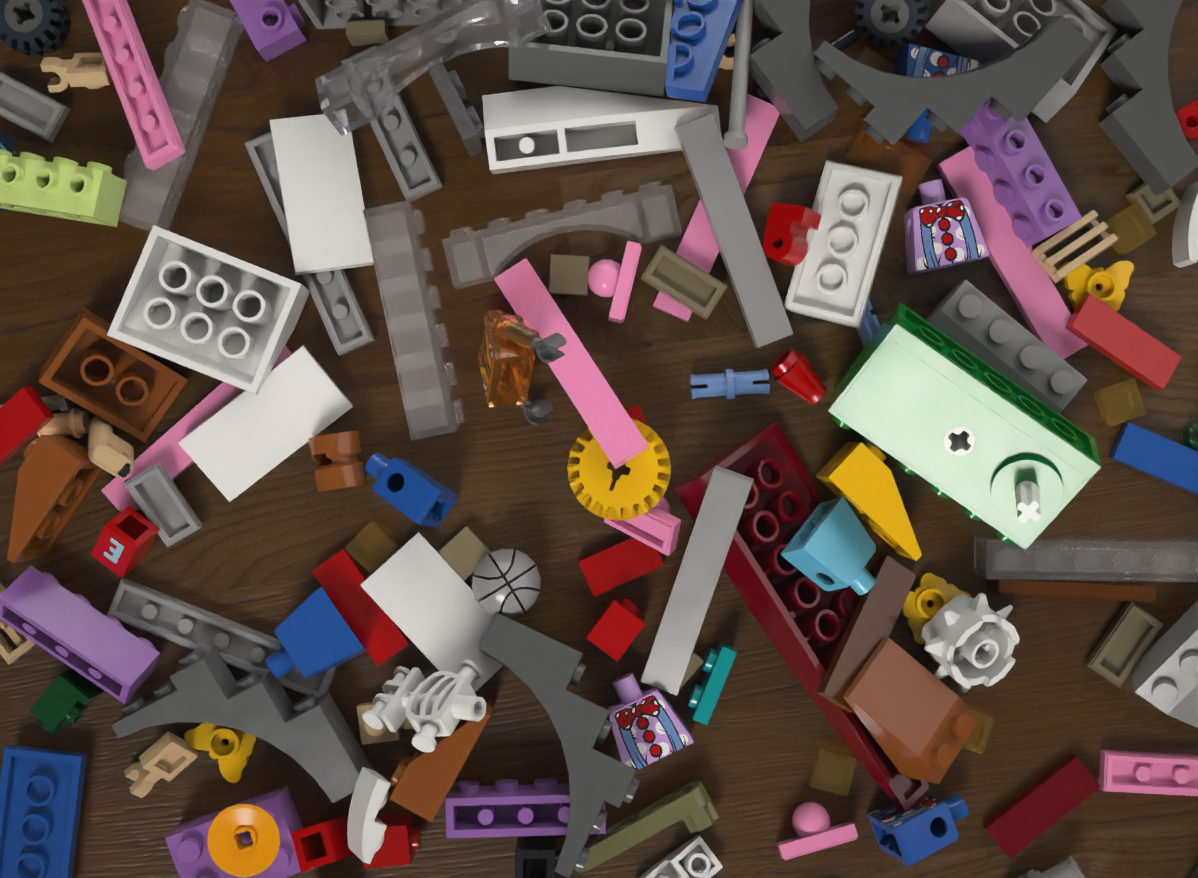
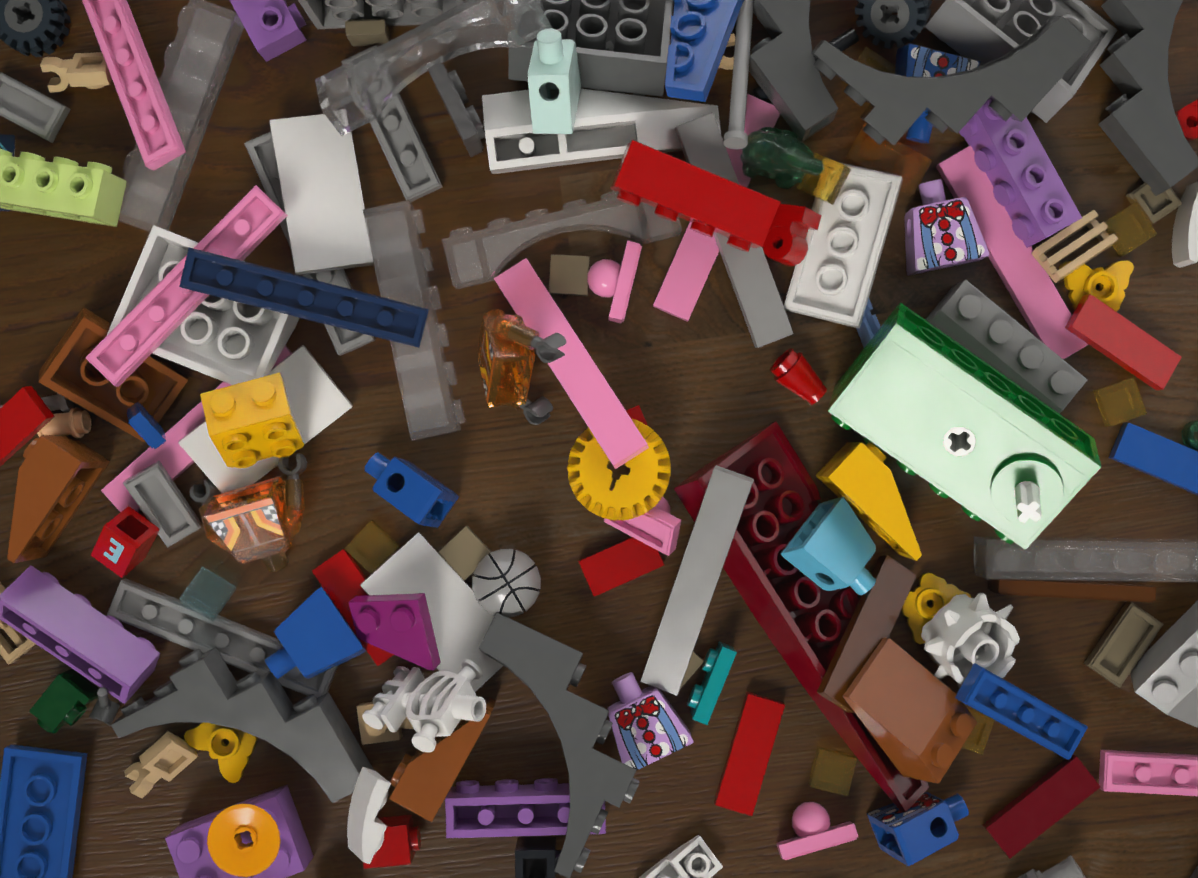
(104, 708): none -> dark grey hand
(108, 449): tan piece -> none
(146, 425): none -> blue tile
(168, 303): none -> bright pink tile
(207, 594): none -> clear light blue tile
(251, 421): none -> yellow bracket
(256, 518): none -> clear orange torso
(303, 297): none -> dark blue tile
(321, 843): red brick -> none
(337, 461): dark orange wheel -> none
(398, 626): none -> magenta wing
(553, 67): none -> light aqua torso
(616, 627): red brick -> none
(683, 282): dark tan tile -> none
(687, 803): olive beam -> none
(694, 195): none -> red brick
(729, 384): medium blue pin -> none
(749, 753): none -> red tile
(779, 157): none -> clear green piece
(828, 184): none -> clear yellow tile
(1021, 711): none -> blue tile

